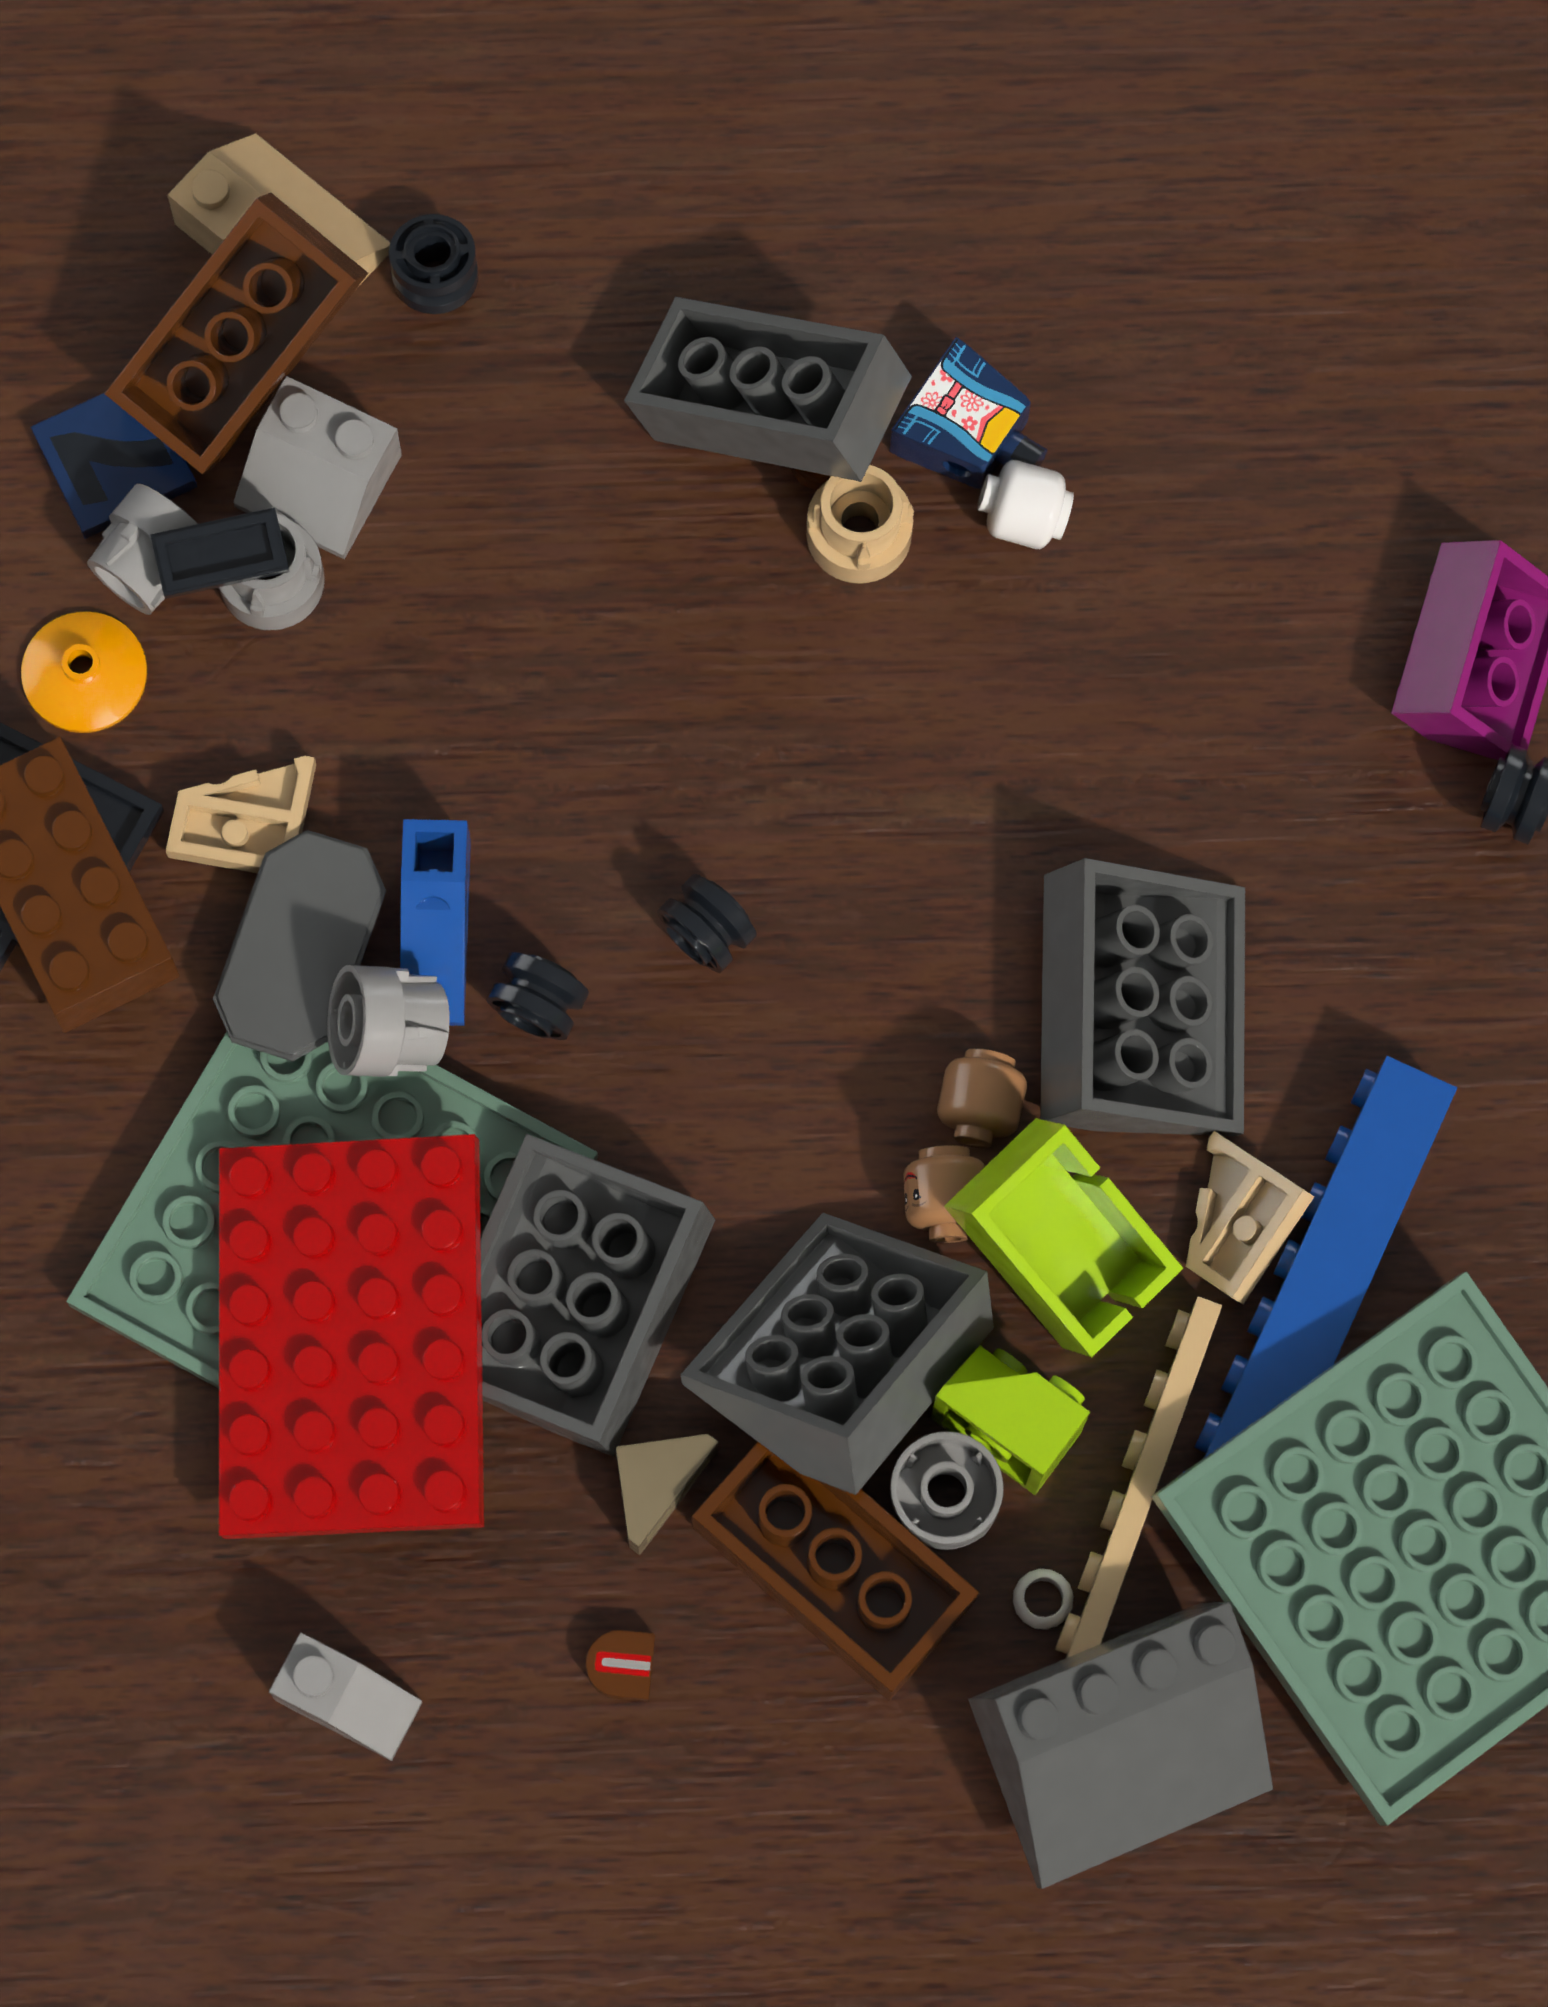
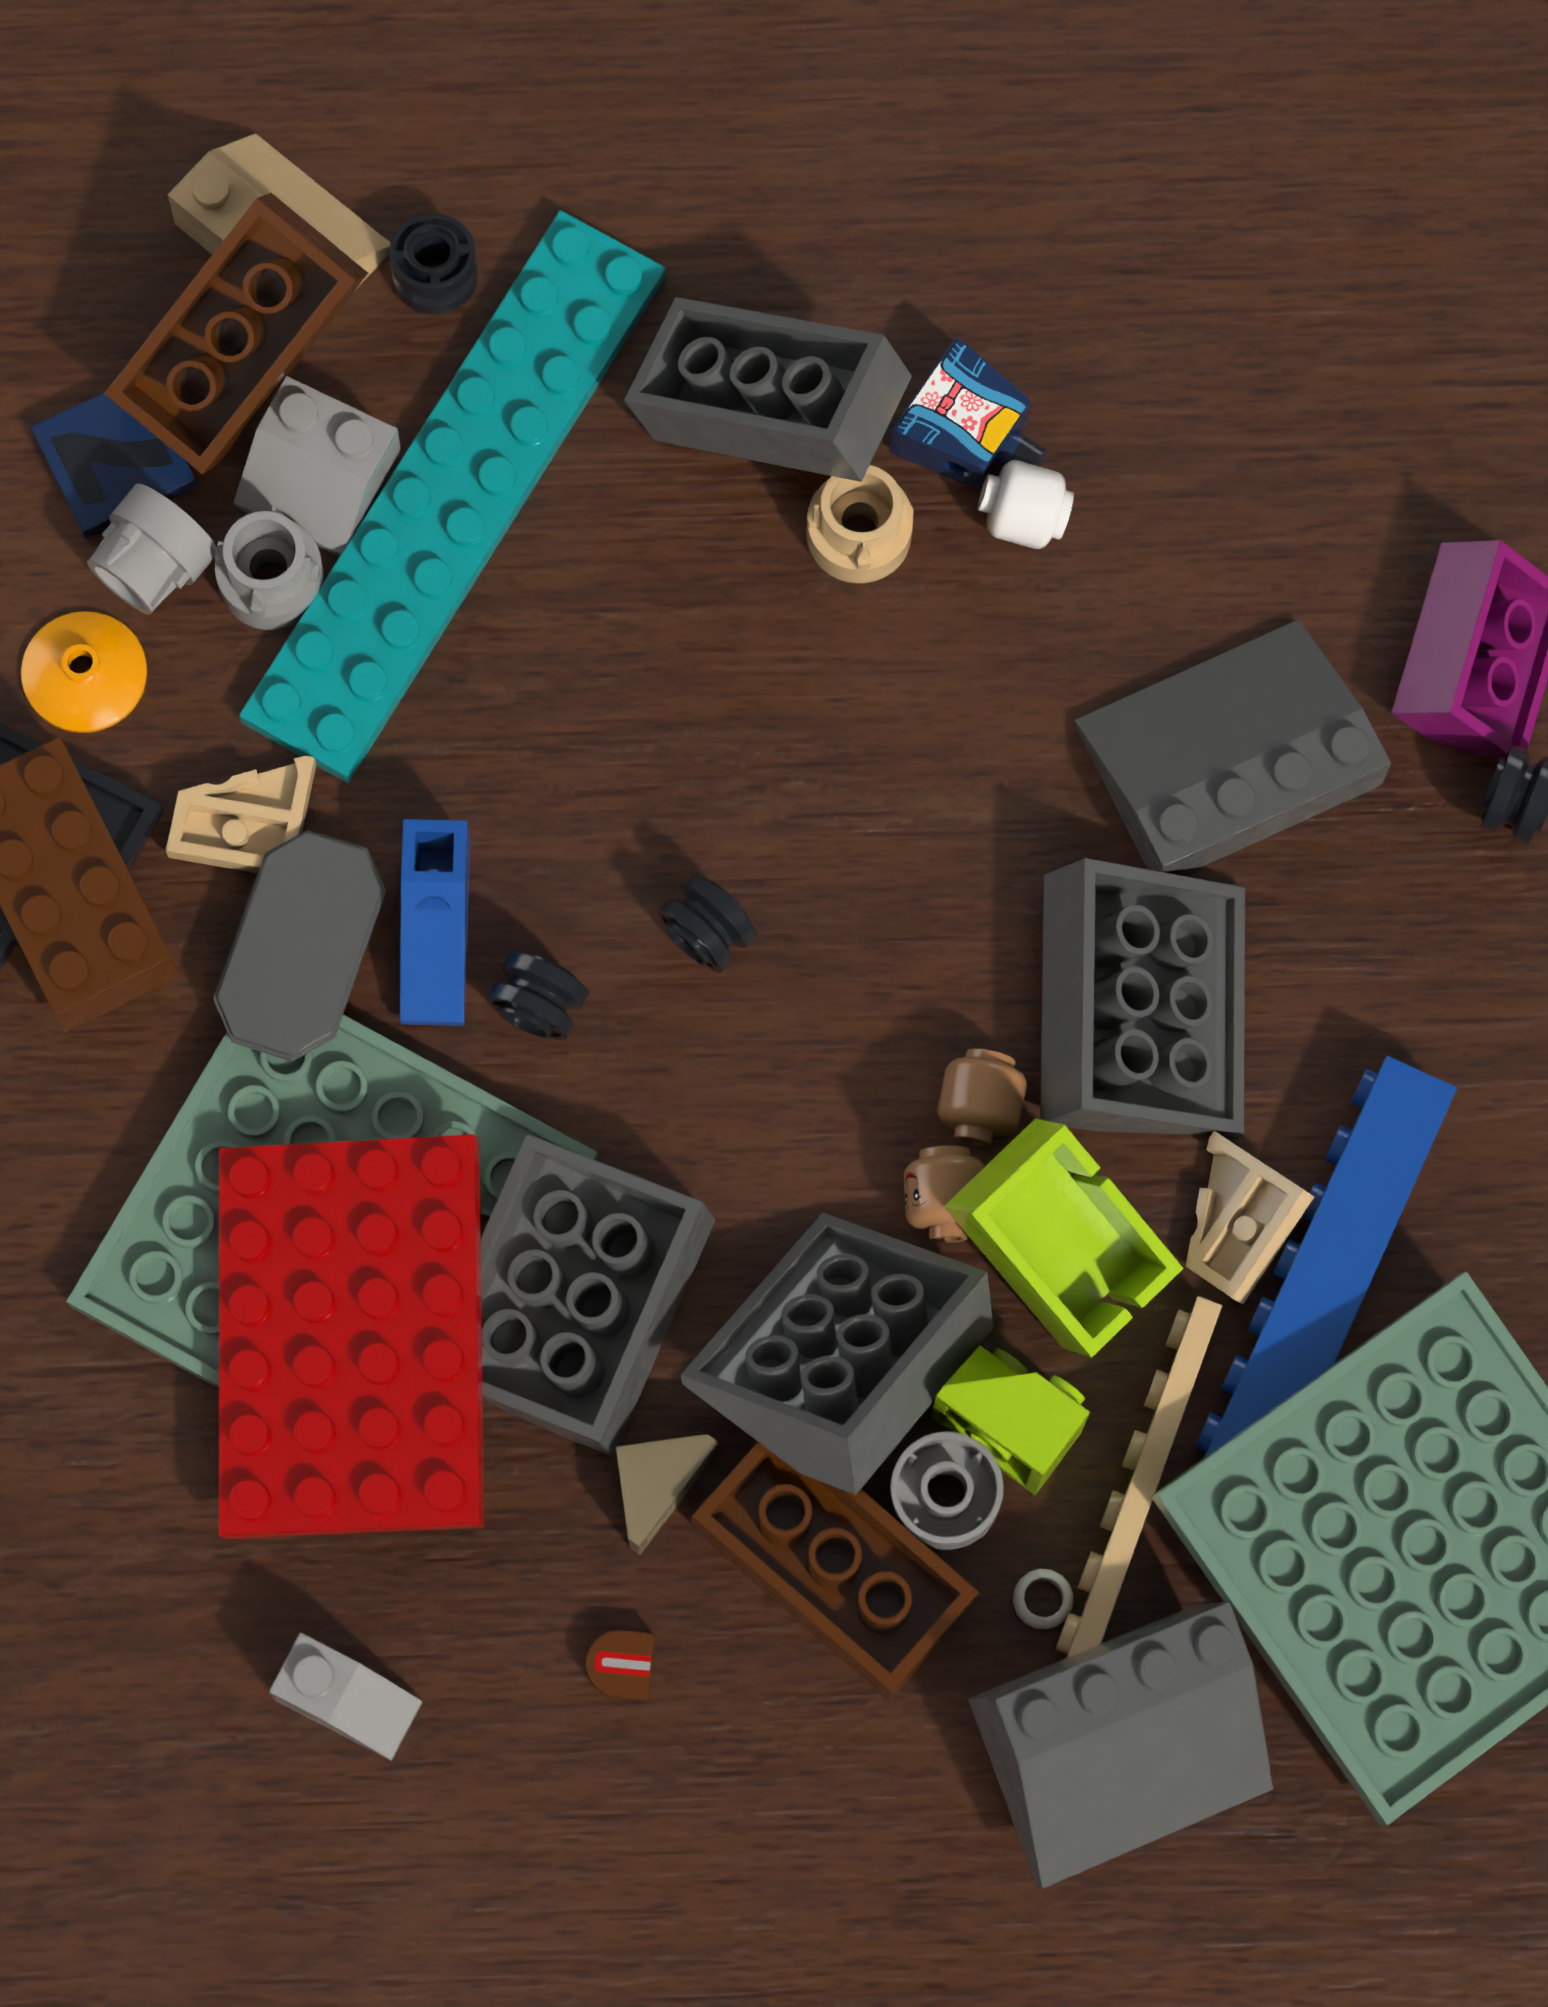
(219, 553): black tile -> none
(386, 1021): light grey piece -> none
(453, 497): none -> teal plate
(1233, 750): none -> dark grey slope

